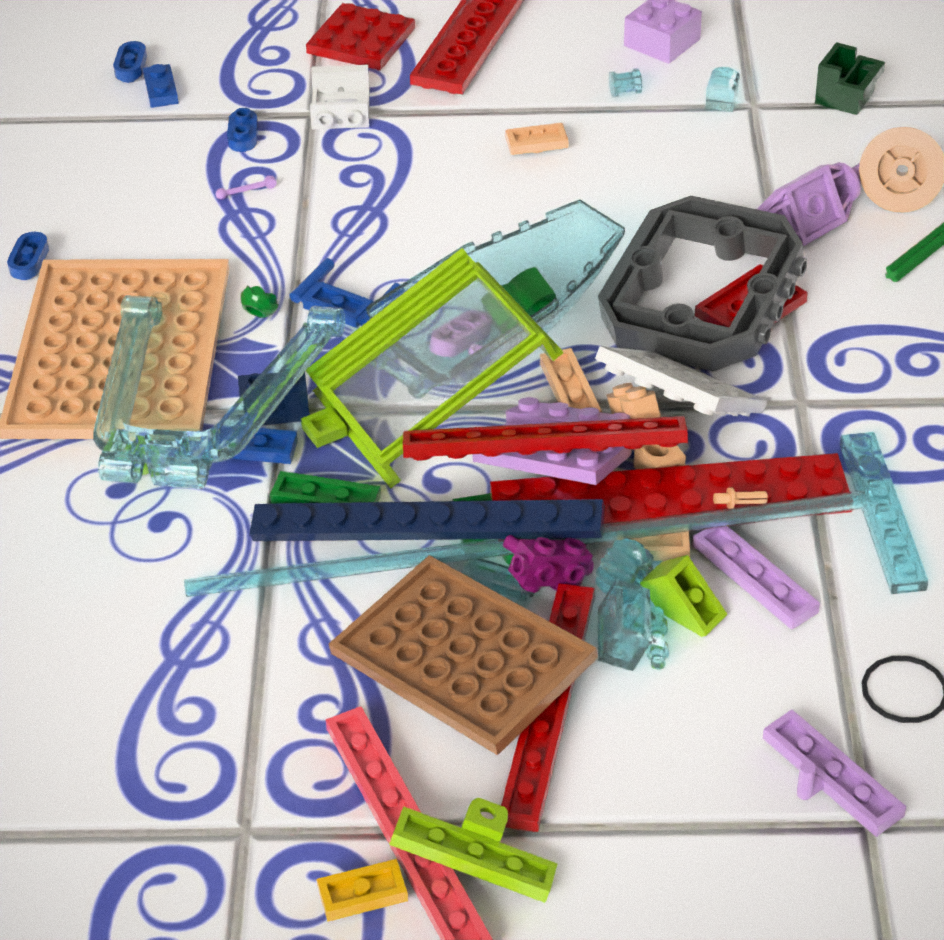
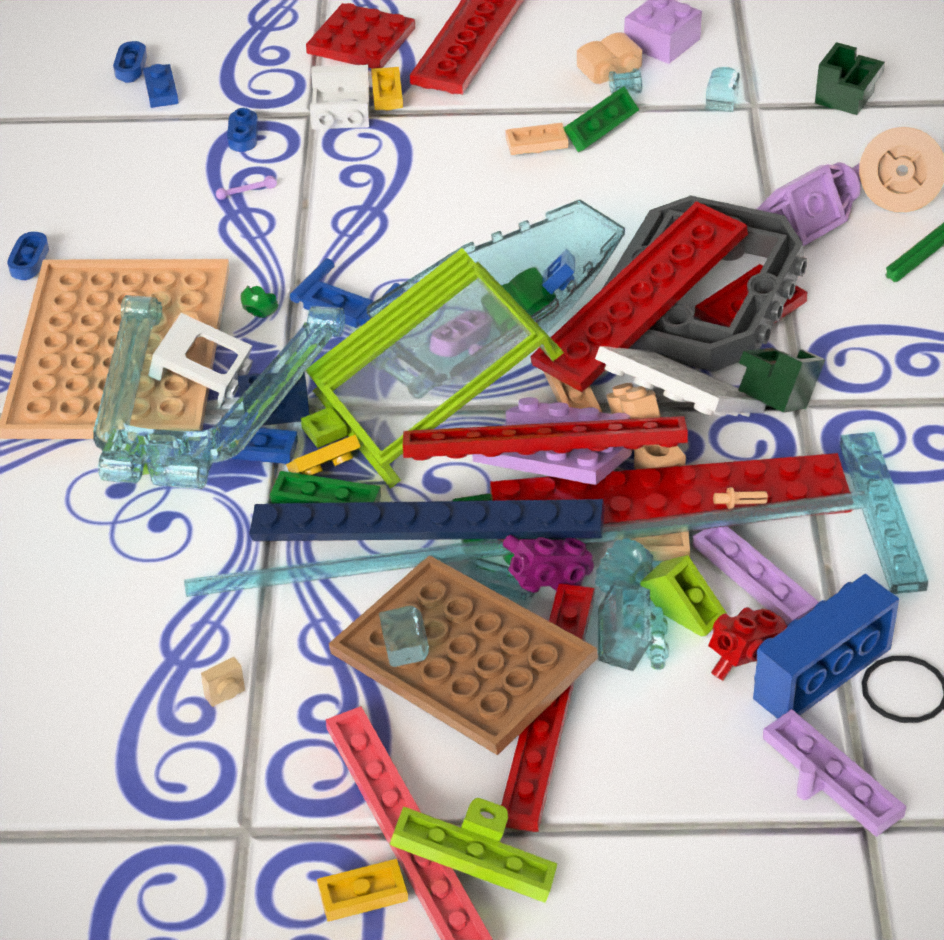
(177, 342): none -> white window
(223, 681): none -> tan plate
(337, 453): none -> yellow plate
(386, 88): none -> yellow plate
(404, 635): none -> clear light blue piece
(559, 272): none -> blue plate
(601, 119): none -> green plate
(613, 53): none -> light nougat brick
(641, 293): none -> red plate
(740, 636): none -> red brick
(780, 377): none -> dark green plate
(825, 647): none -> blue brick

